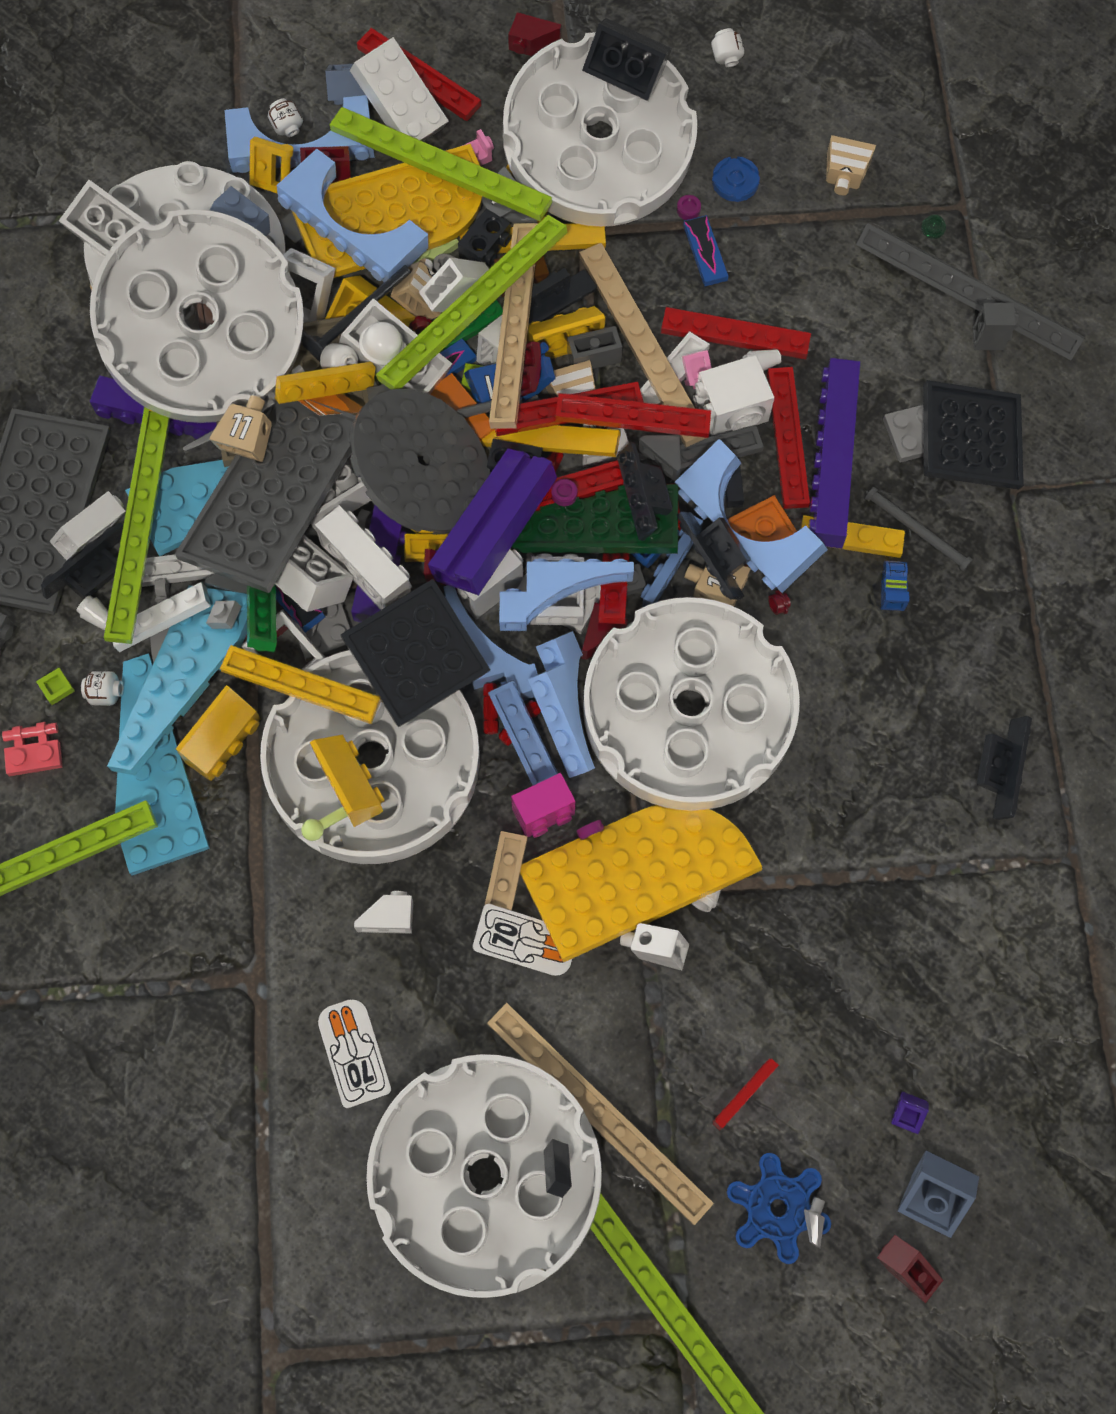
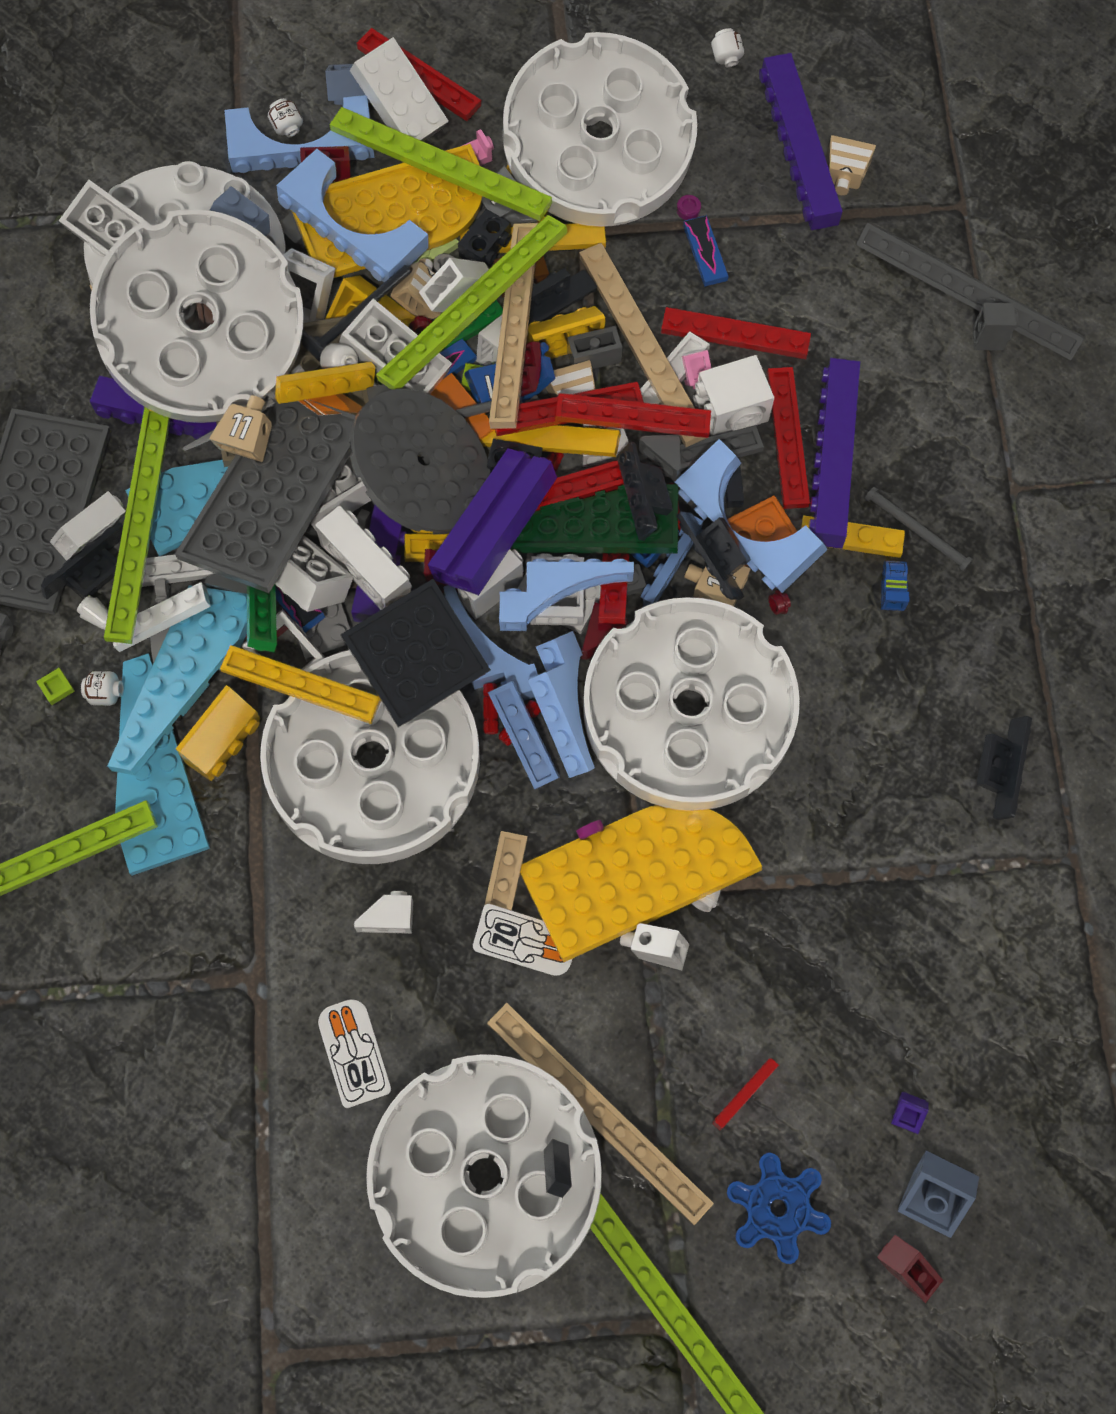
(35, 756): coral plate -> none
(223, 614): light grey plate -> none
(263, 163): yellow plate -> none
(313, 829): yellowish green bar -> none
(348, 778): yellow slope -> none
(380, 343): white helmet -> none
(532, 34): dark red slope -> none
(543, 806): dark pink brick -> none
(564, 492): magenta tile -> none
(626, 59): black slope -> none
(735, 179): blue tile -> none
(767, 358): white cone -> none
(800, 142): none -> dark purple brick
(815, 1221): light grey bar -> none
(906, 432): light grey plate -> none
(933, 227): clear green plate -> none
(972, 435): black plate -> none

